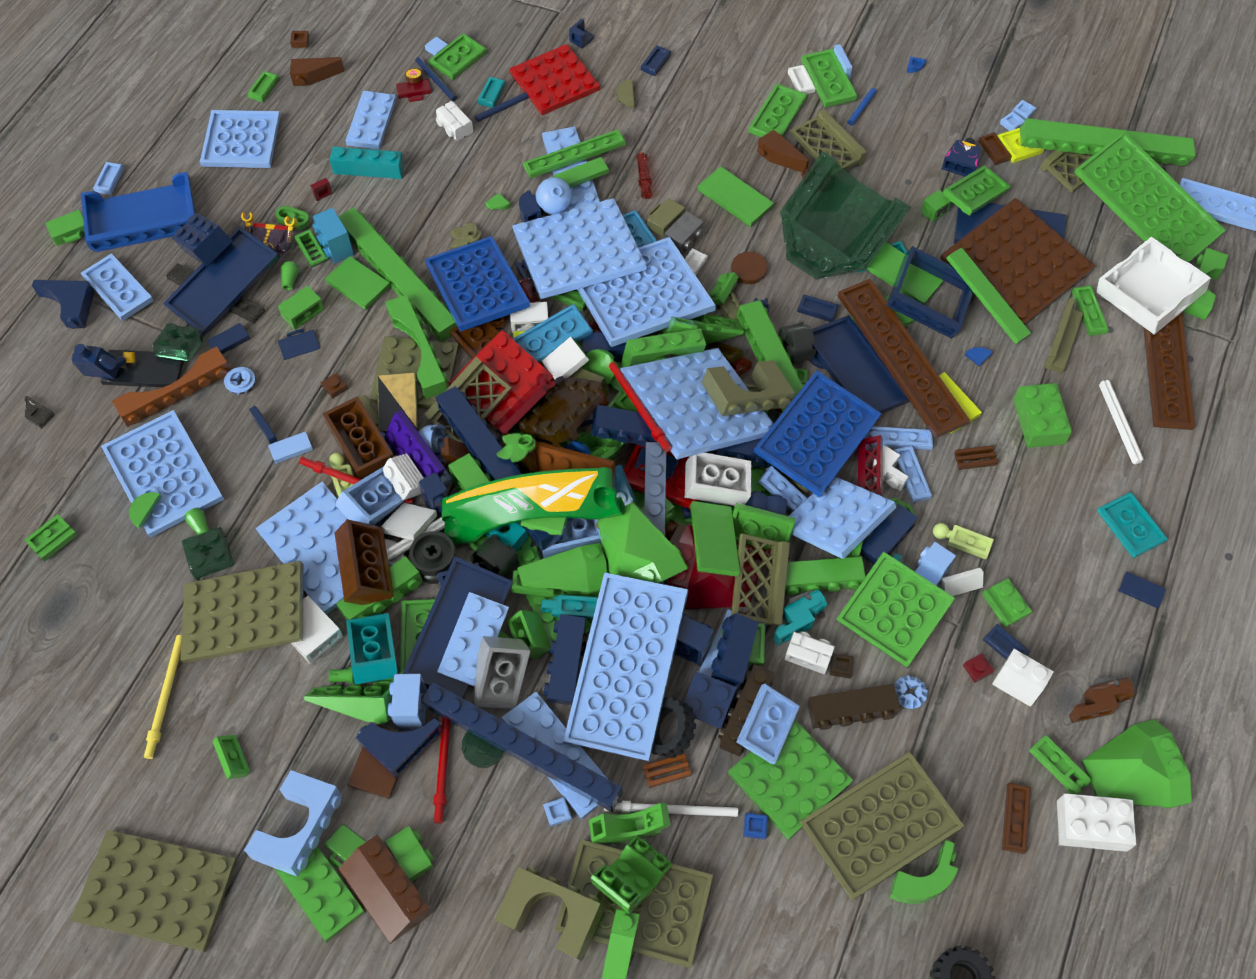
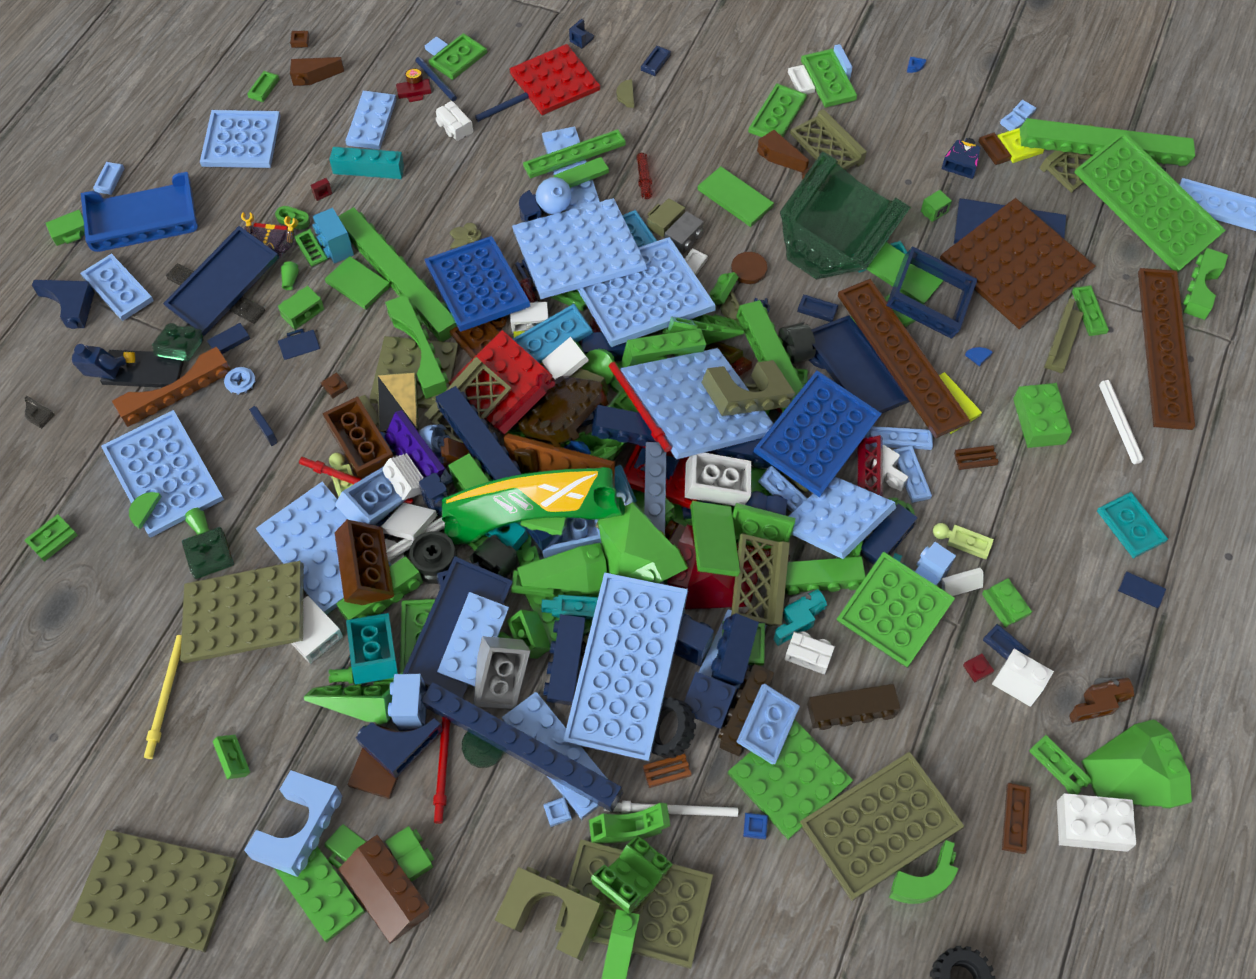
(201, 239): dark blue brick -> none
(290, 447): light blue tile -> none
(491, 92): teal tile -> none
(498, 202): bright green tile -> none
(517, 447): bright green plate -> none
(841, 665): dark brown tile -> none
(862, 106): blue bar -> none
(908, 700): light blue gear -> none
(976, 190): bright green plate -> none
(988, 295): bright green tile -> none
(1153, 285): white tile -> none

